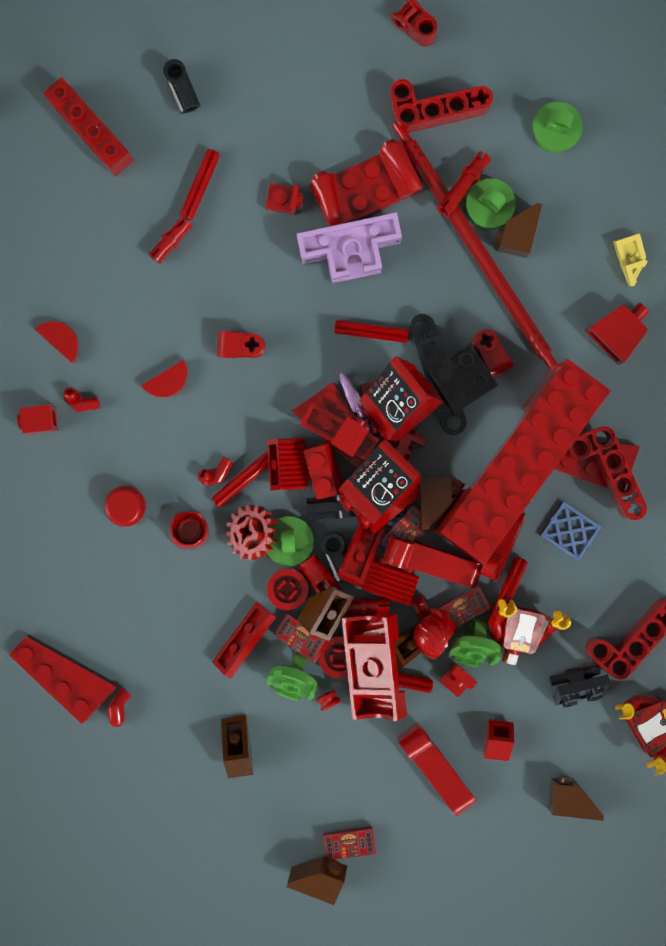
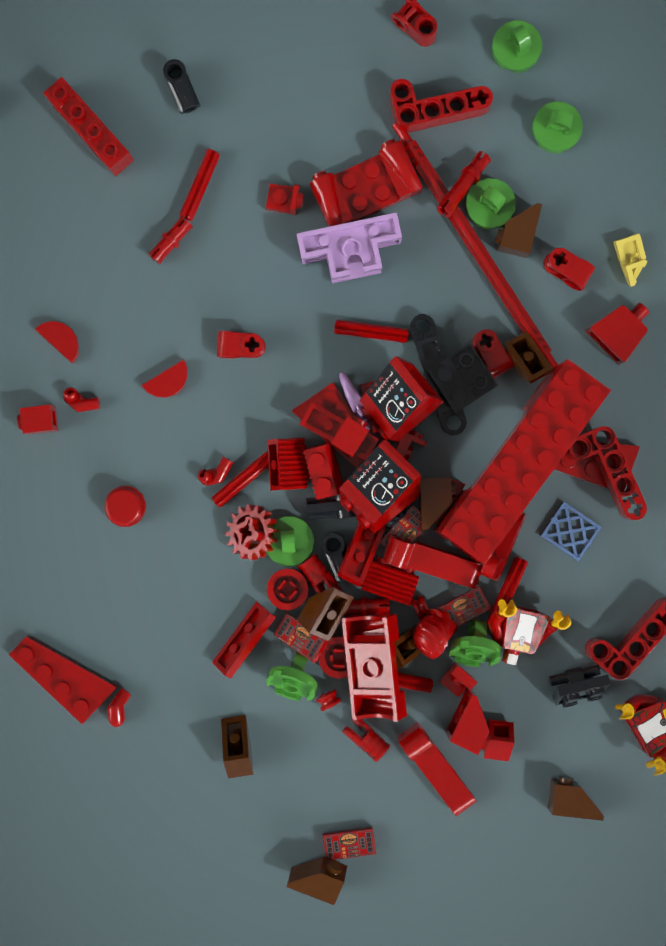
(188, 530): red hair -> none
(369, 742): none -> red hinge
(468, 724): none -> red slope
(516, 46): none -> bright green tile
(527, 358): none -> reddish brown slope
(572, 269): none -> red piece

